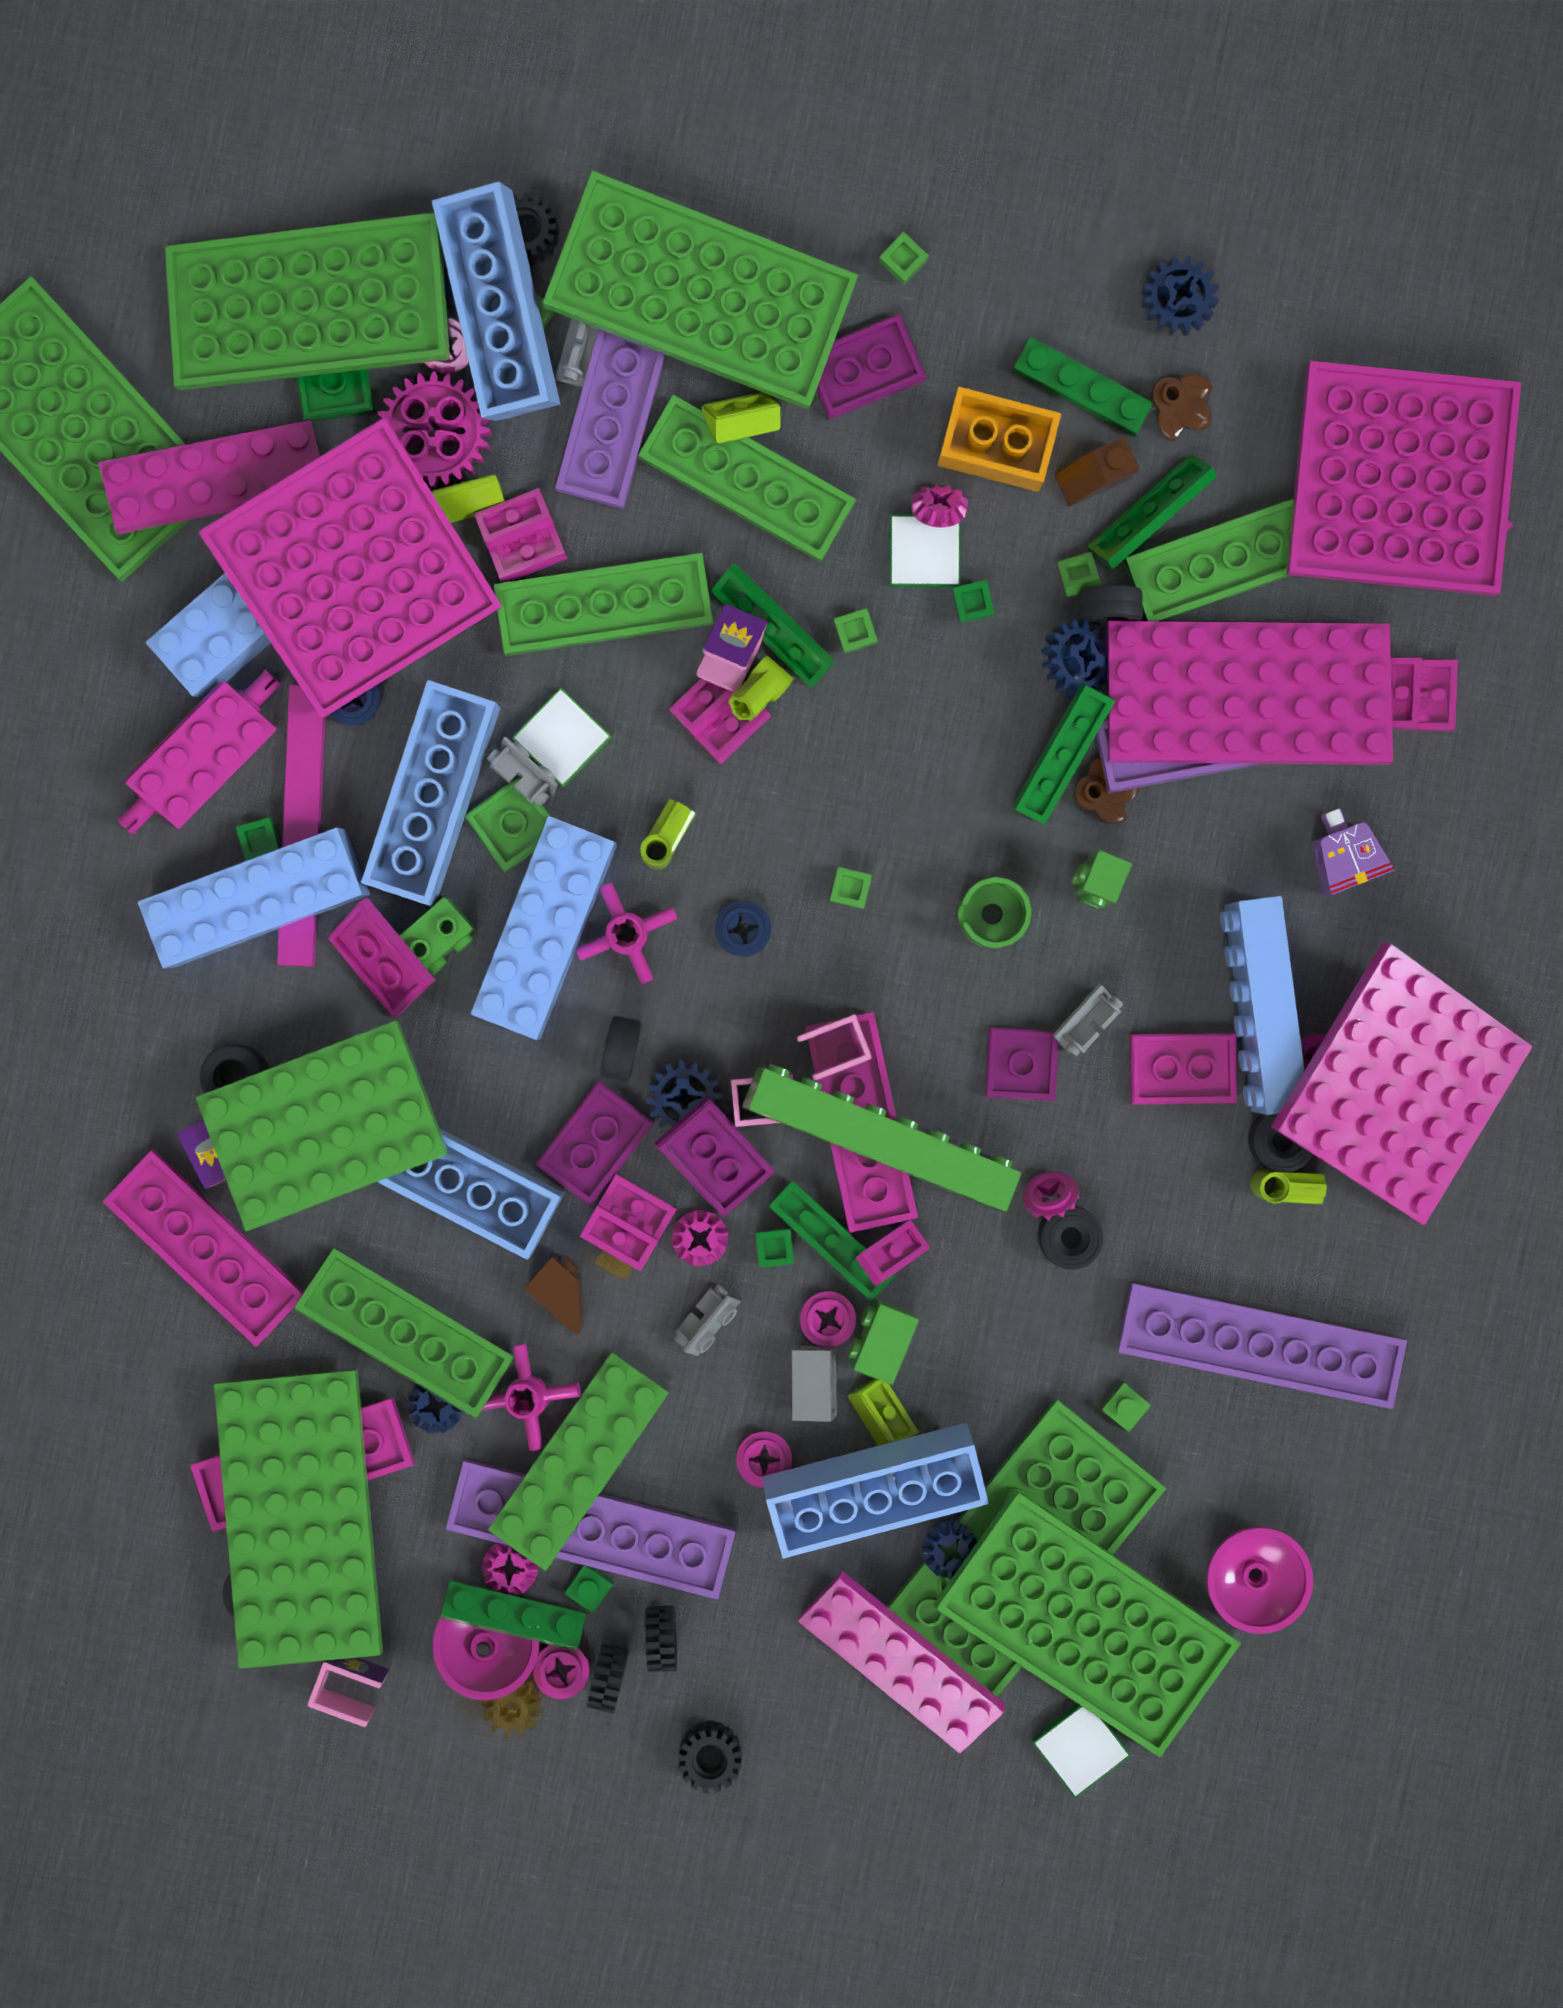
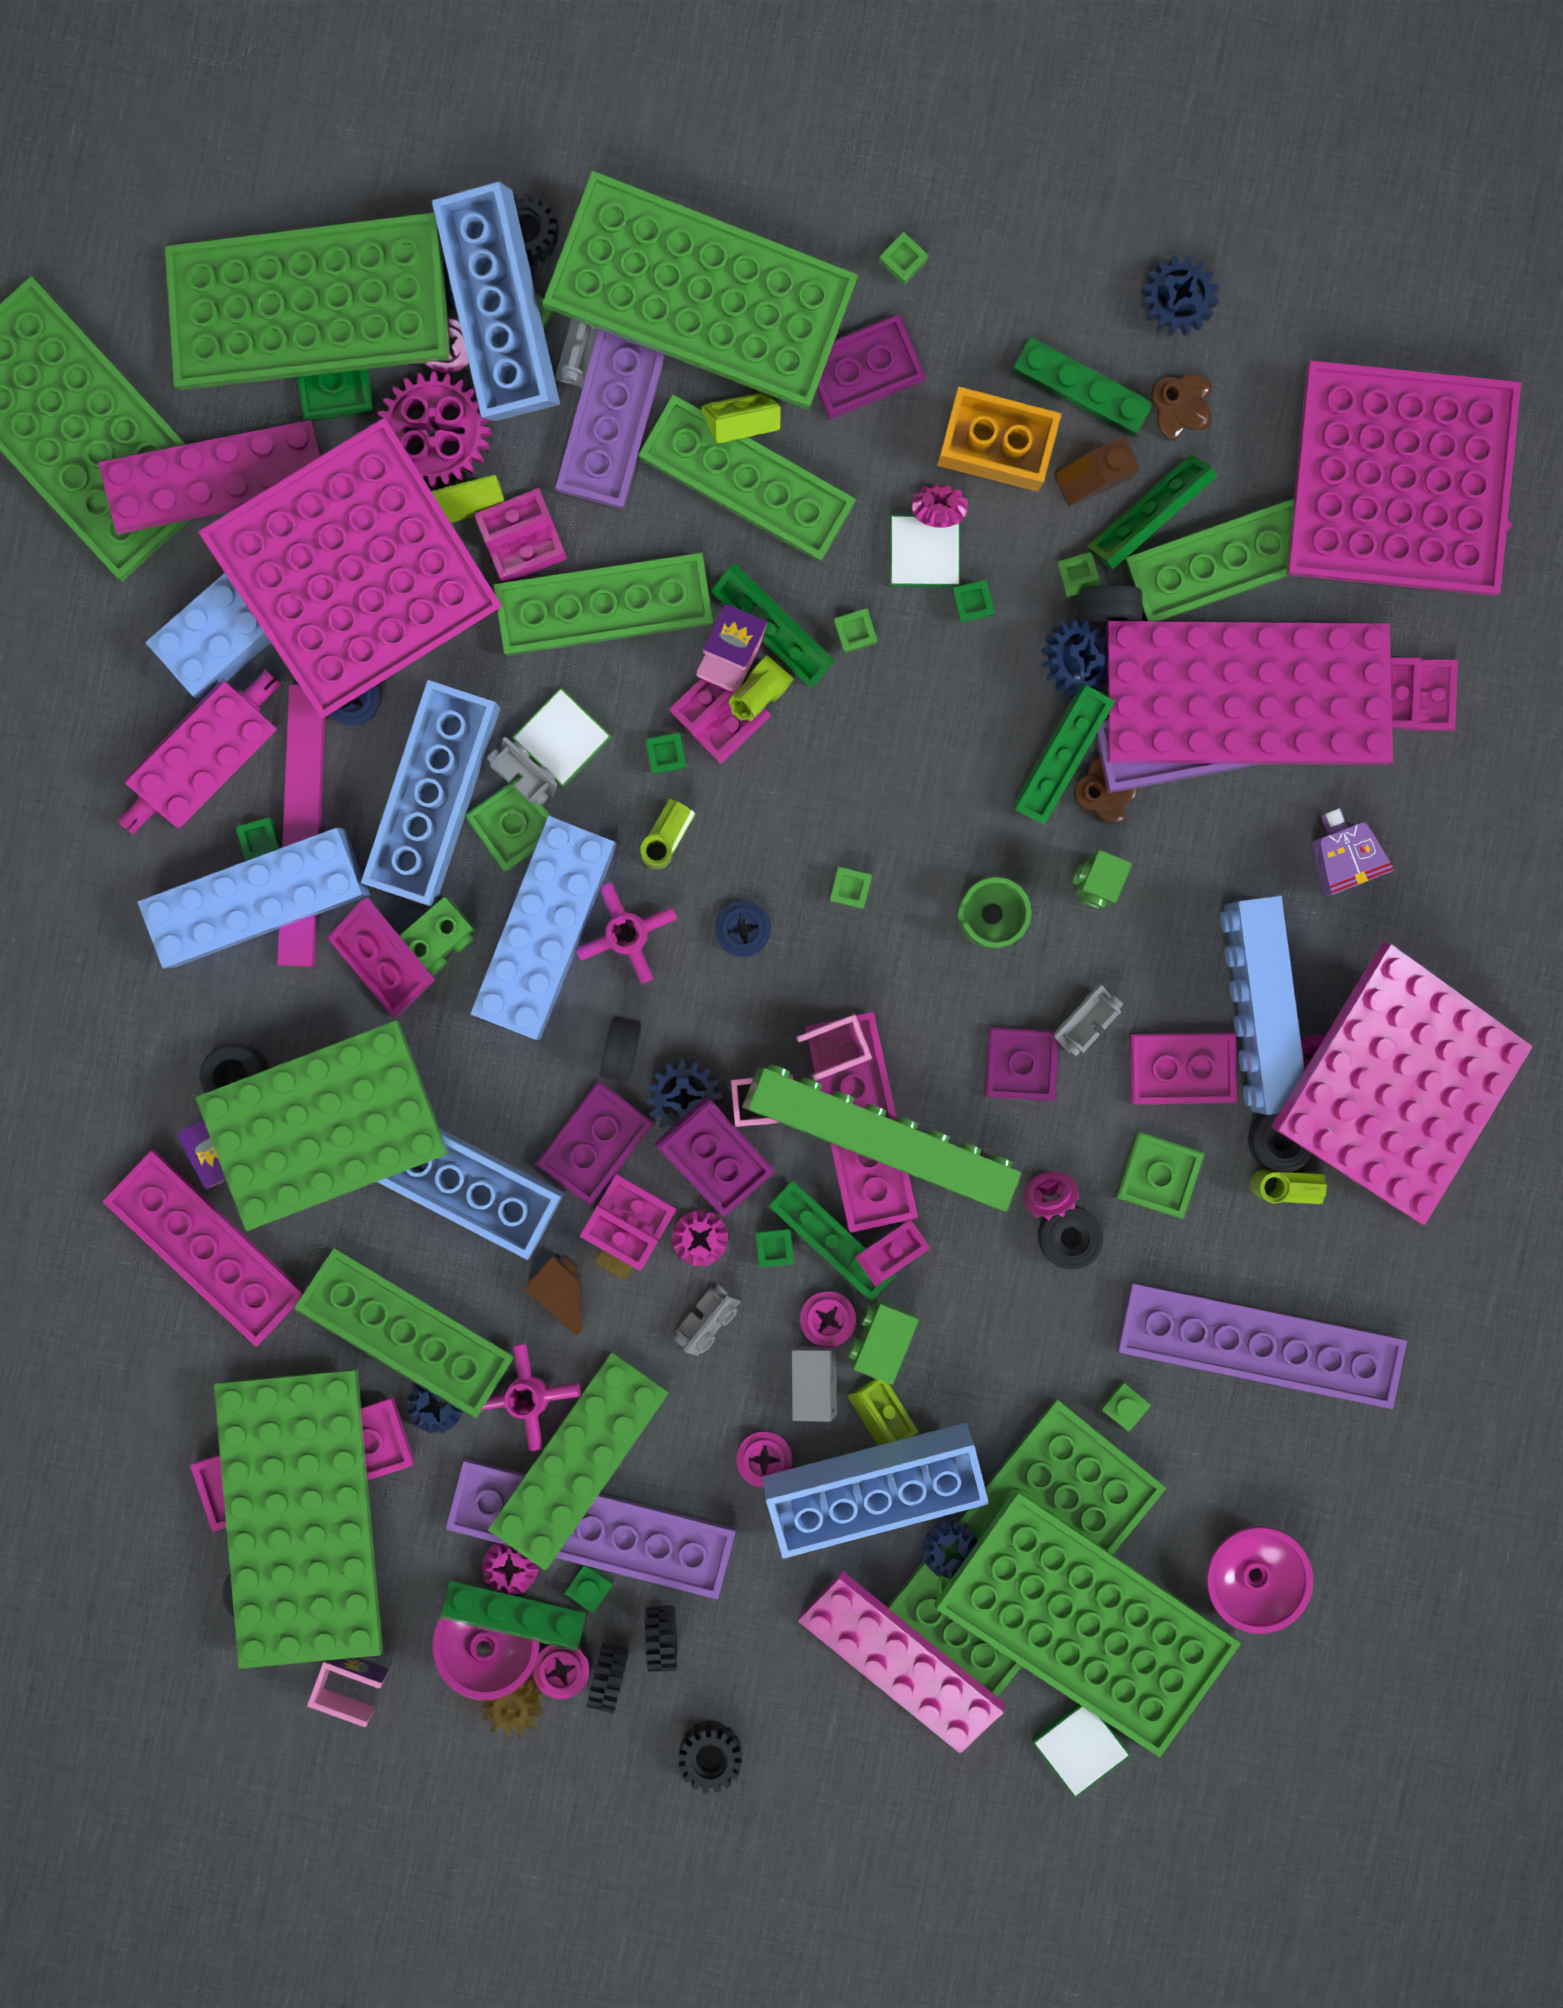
(666, 753): none -> green plate
(1159, 1175): none -> bright green tile

